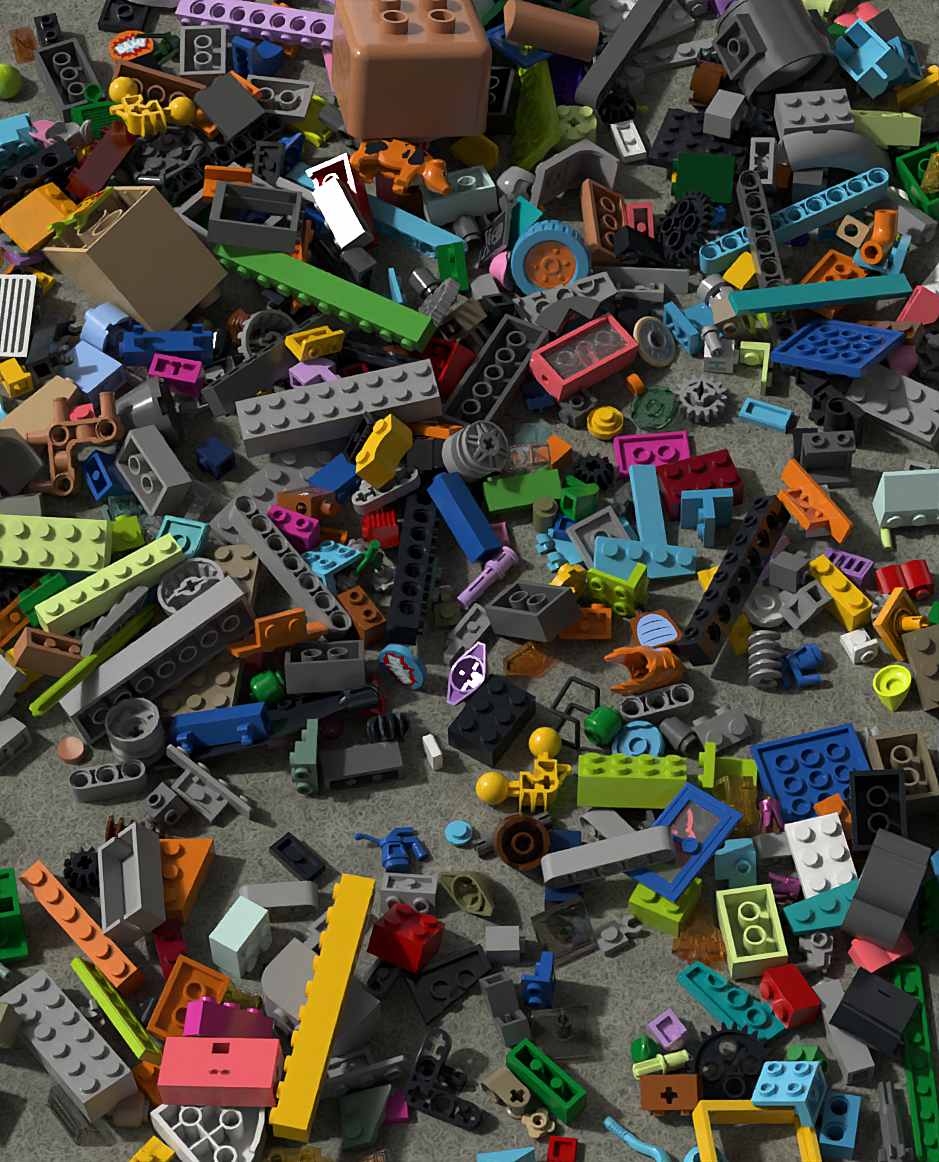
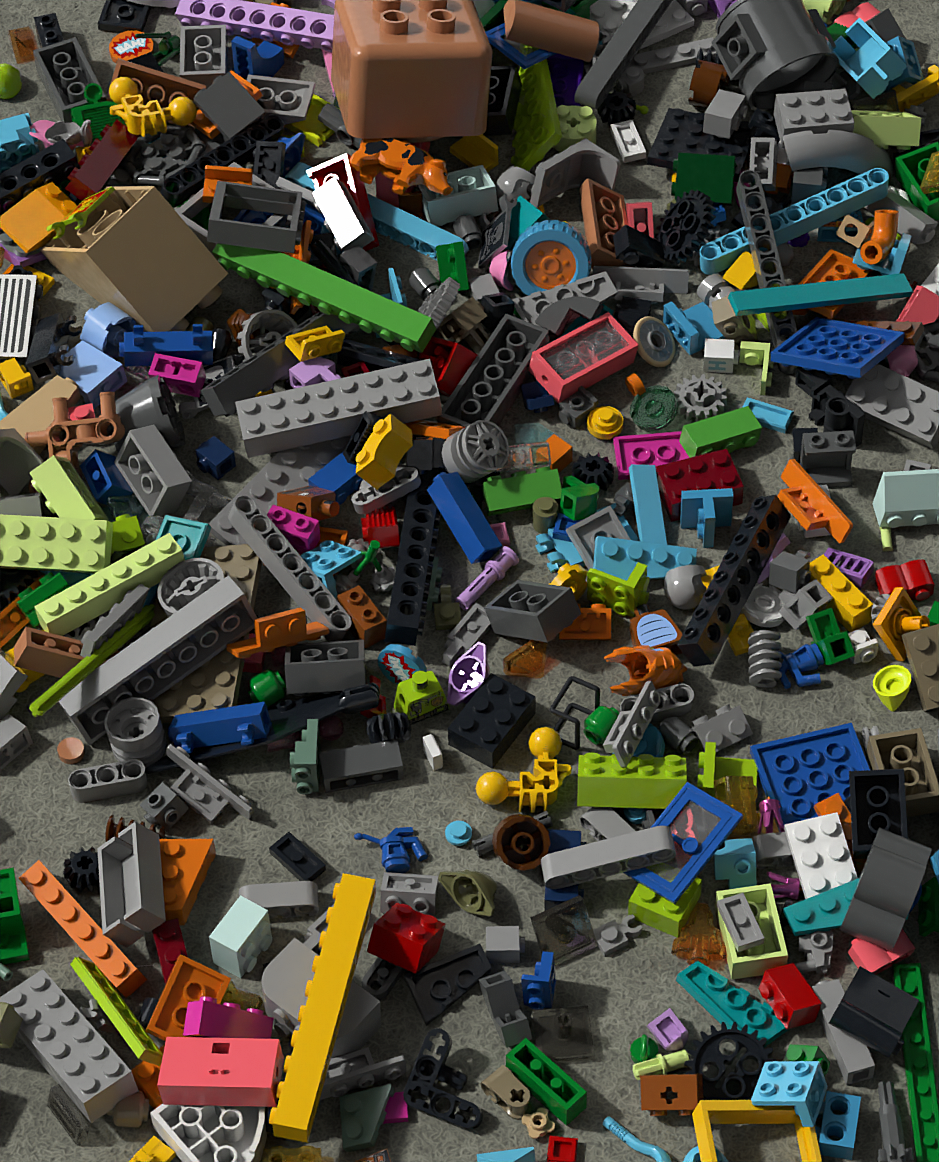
(65, 490): none -> yellowish green brick
(420, 697): none -> lime torso
(632, 724): none -> light grey bracket
(635, 815): none -> medium azure plate
(684, 586): none -> light grey helmet
(710, 335): light grey pin -> none
(720, 432): none -> bright green brick
(740, 922): none -> light grey plate
(827, 636): none -> green brick

